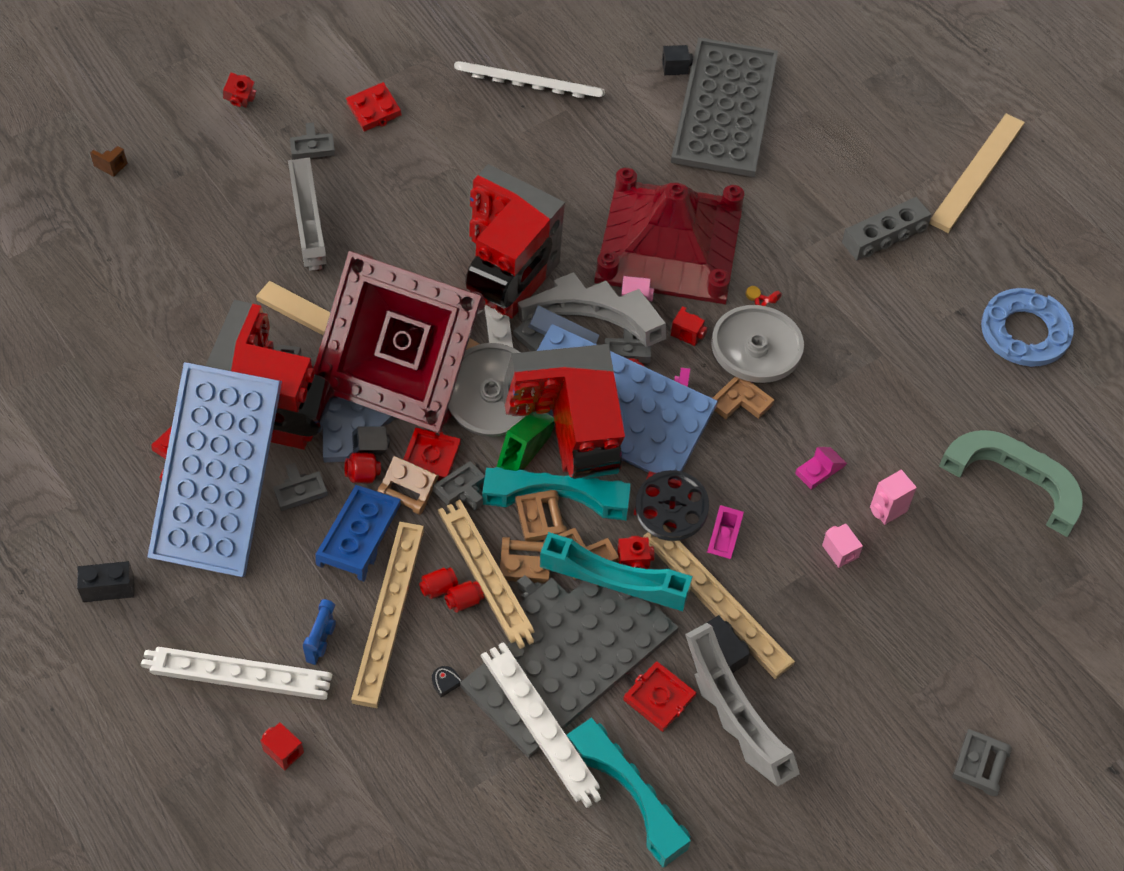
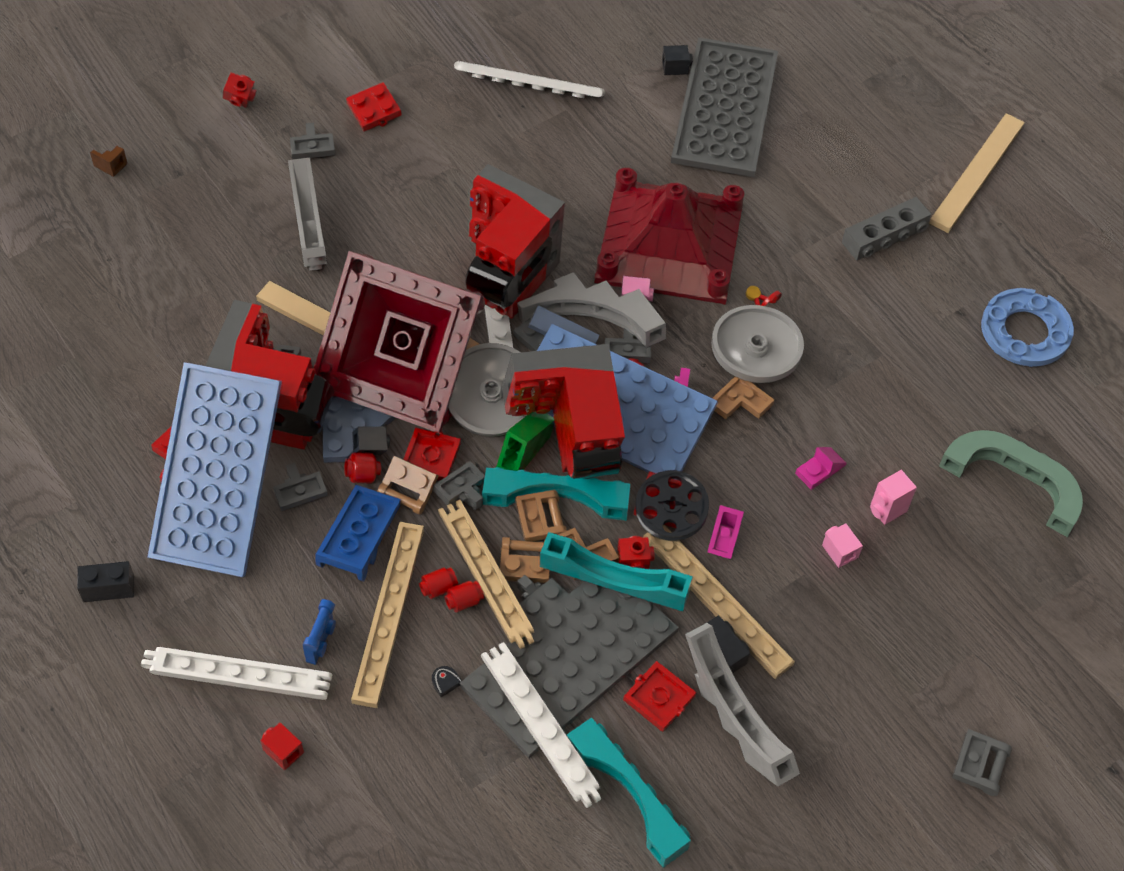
(688, 327): red brick -> none

